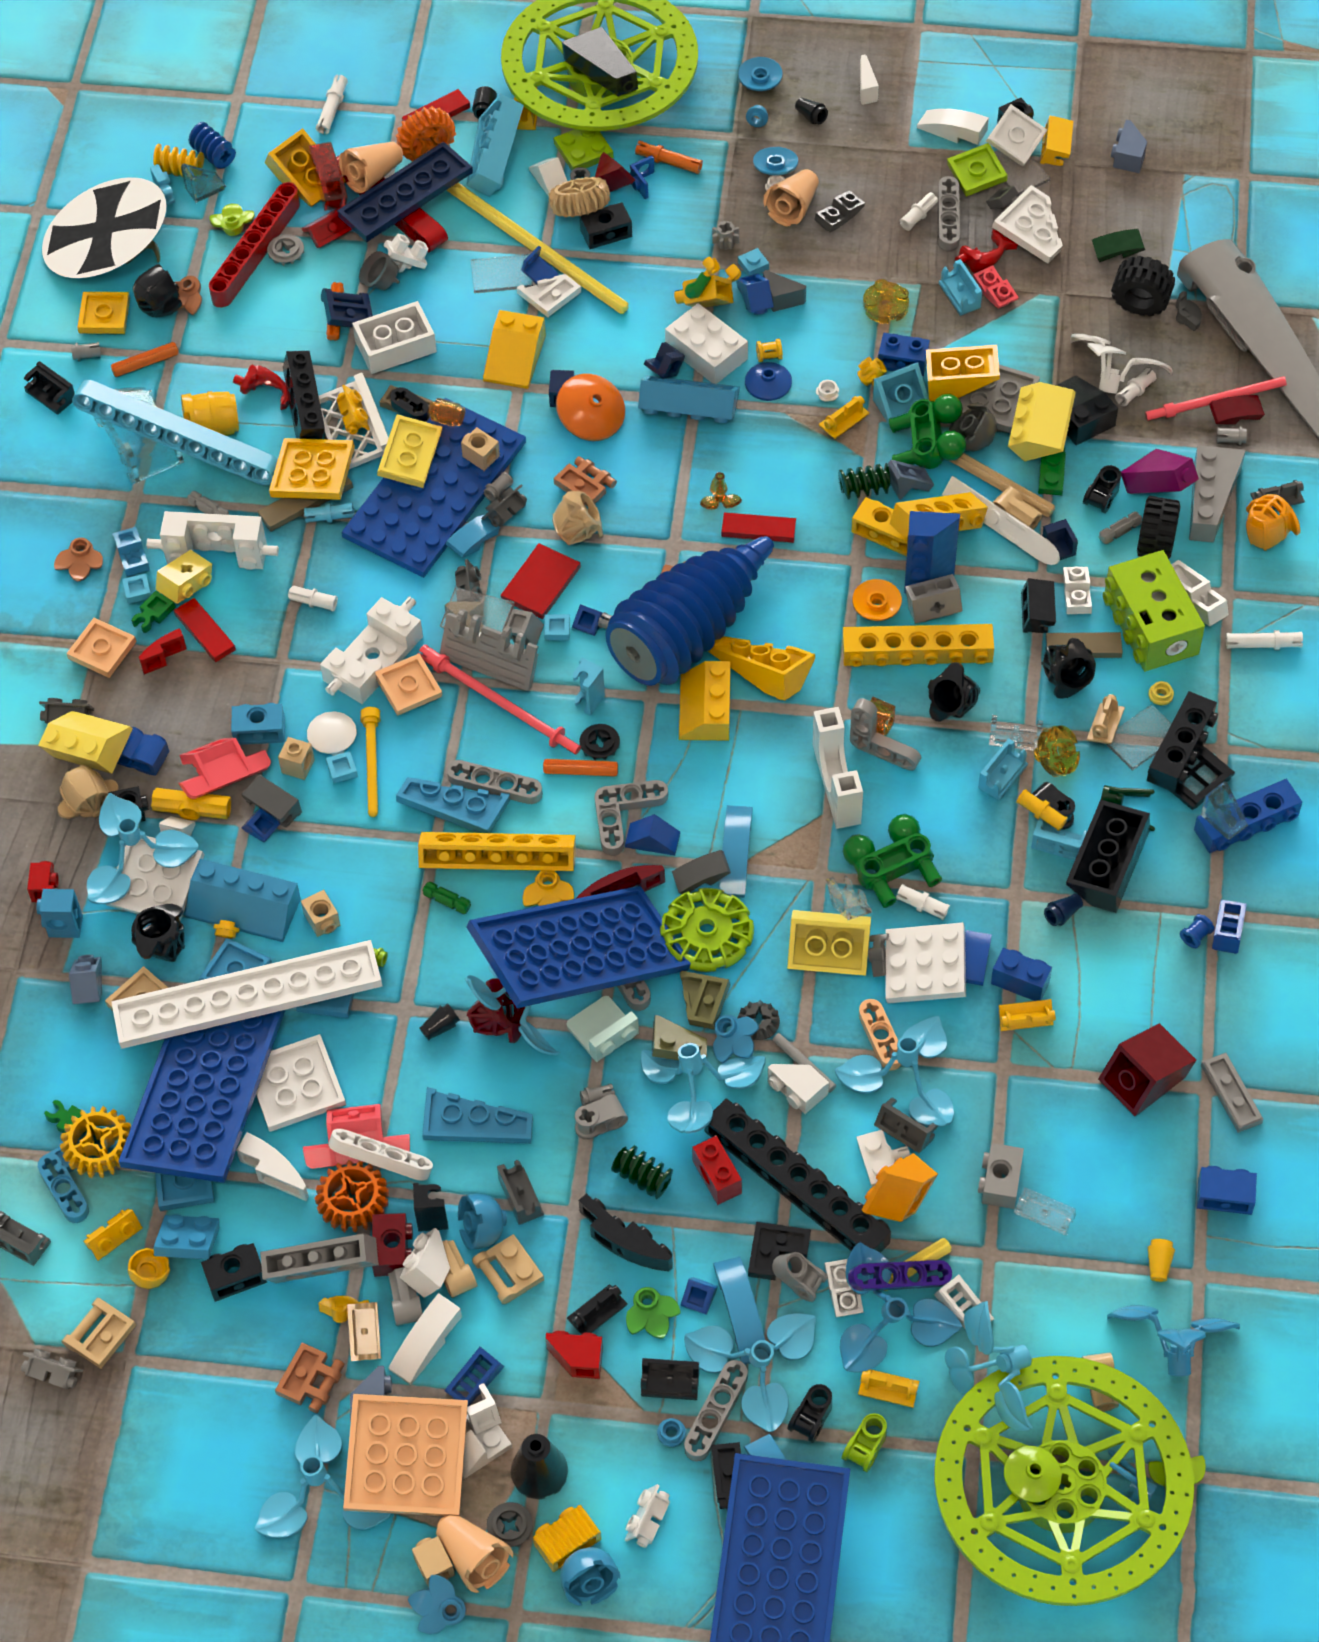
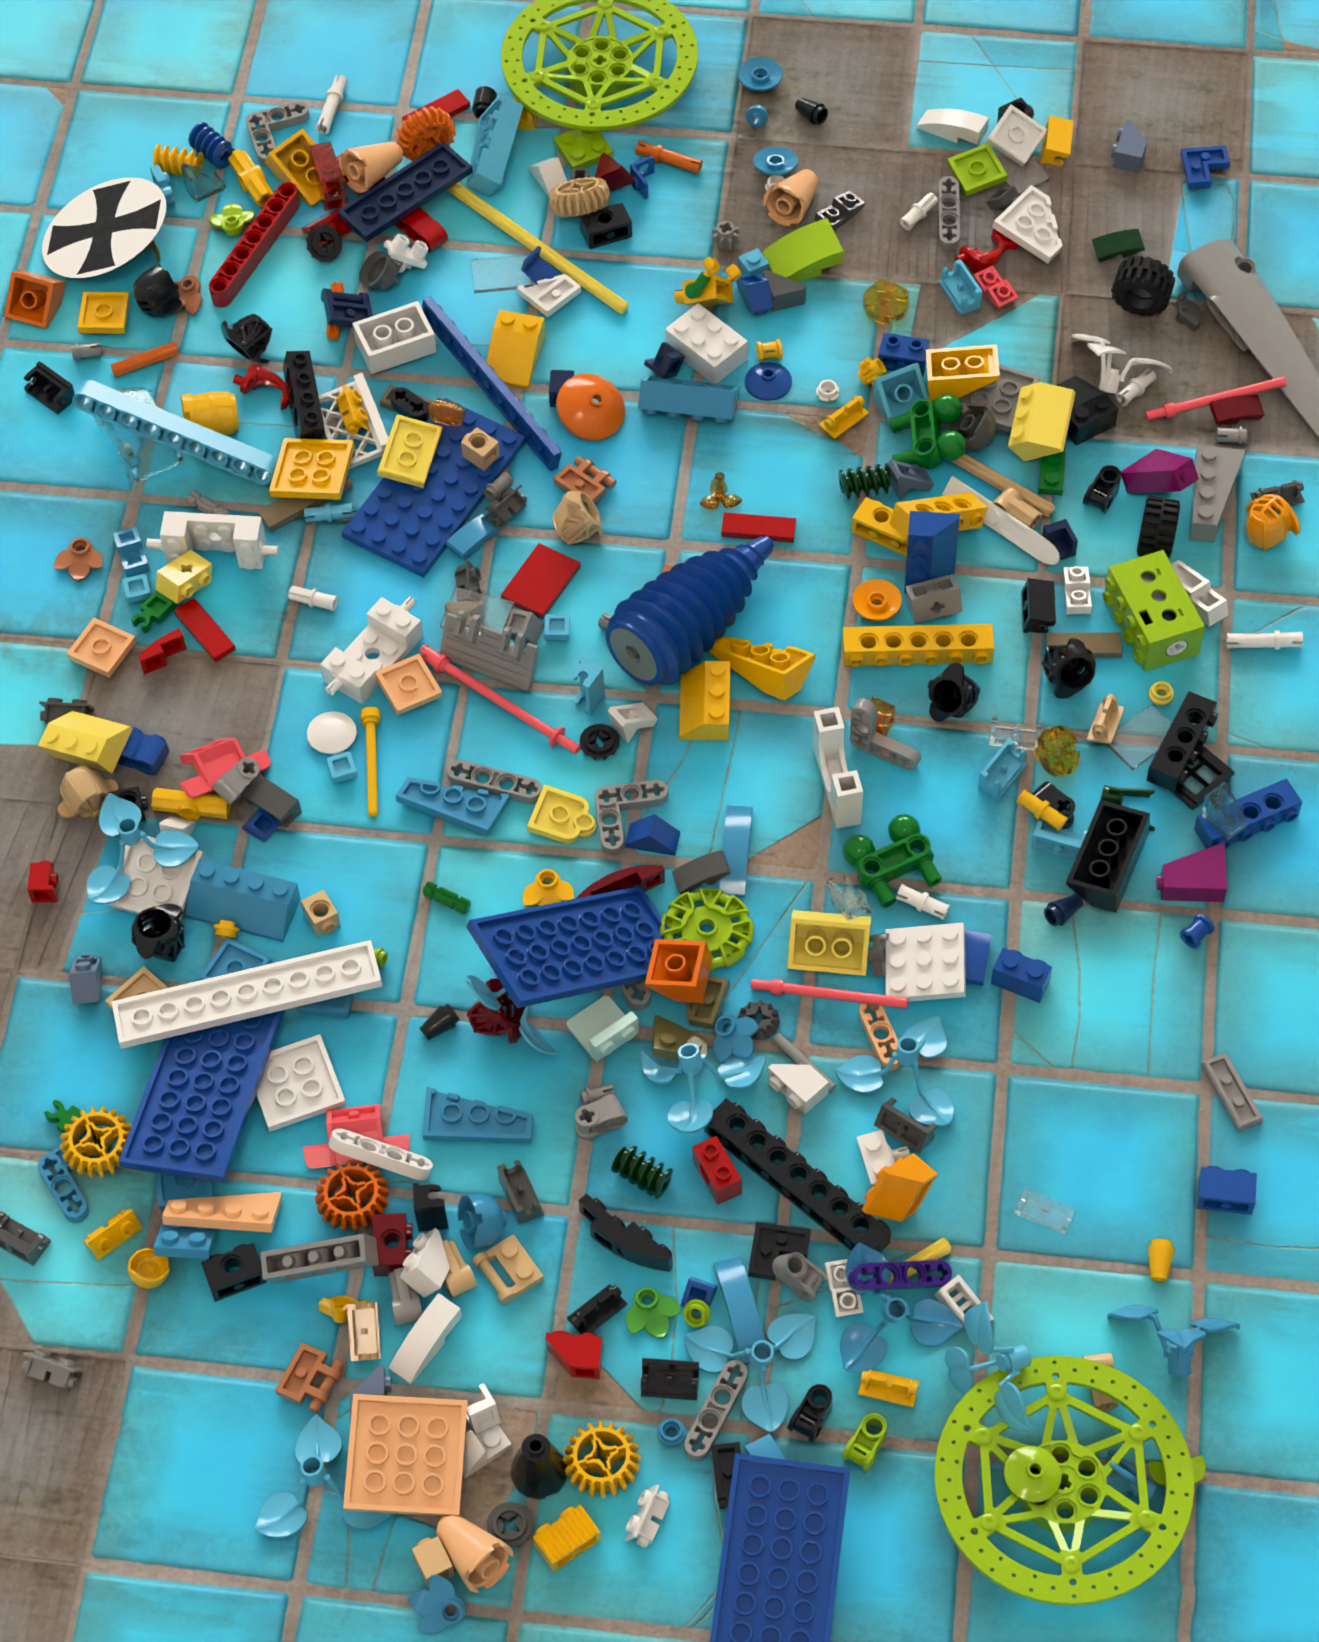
(33, 298): none -> orange slope
(60, 913): dark azure brick -> none
(104, 1338): tan plate -> none
(231, 1212): none -> light nougat wing
(236, 780): none -> light grey piece
(248, 336): none -> black piece
(250, 177): none -> yellow piece
(267, 125): none -> light grey beam
(269, 730): dark azure brick -> none
(271, 1166): white slope -> none
(291, 243): light grey gear -> none
(296, 758): tan brick -> none
(327, 234): none -> black gear
(472, 1363): blue slope -> none
(491, 384): none -> blue plate
(497, 851): yellow brick -> none
(561, 816): none -> light yellow plate
(580, 767): orange axle -> none
(587, 620): blue slope -> none
(589, 1576): dark azure cylinder -> none
(601, 60): slope -> none
(611, 1454): none -> yellow gear
(629, 718): none -> white slope
(679, 969): none -> orange slope
(691, 1318): none -> lime plate
(778, 987): none -> coral bar
(805, 252): none -> lime slope
(868, 82): white slope -> none
(1004, 1160): light grey brick -> none
(1026, 1015): yellow hinge -> none
(1120, 527): light grey axle -> none
(1146, 1068): dark red slope -> none
(1195, 877): none -> magenta slope
(1199, 161): none -> blue plate
(1225, 940): blue slope -> none

